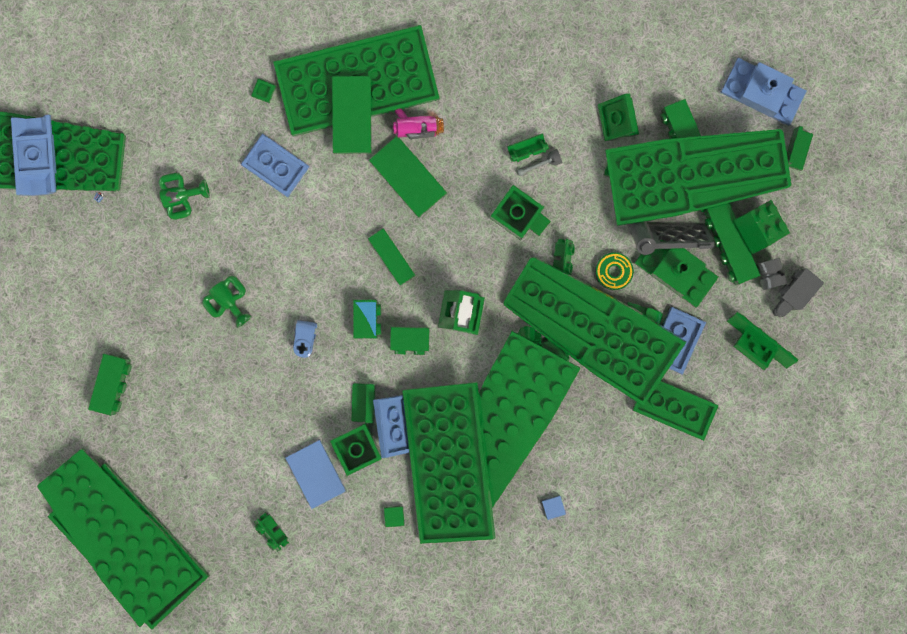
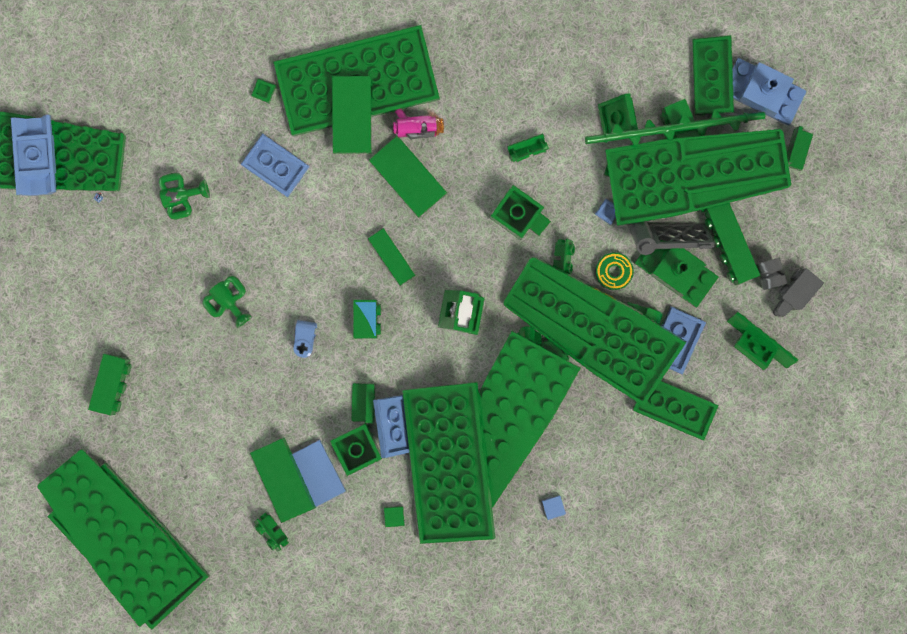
(283, 480): none -> green tile
(409, 339): green brick -> none
(553, 159): hinge -> none
(606, 212): none -> medium blue tile
(669, 130): none -> green plant
(713, 75): none -> green tile
(762, 226): green brick -> none

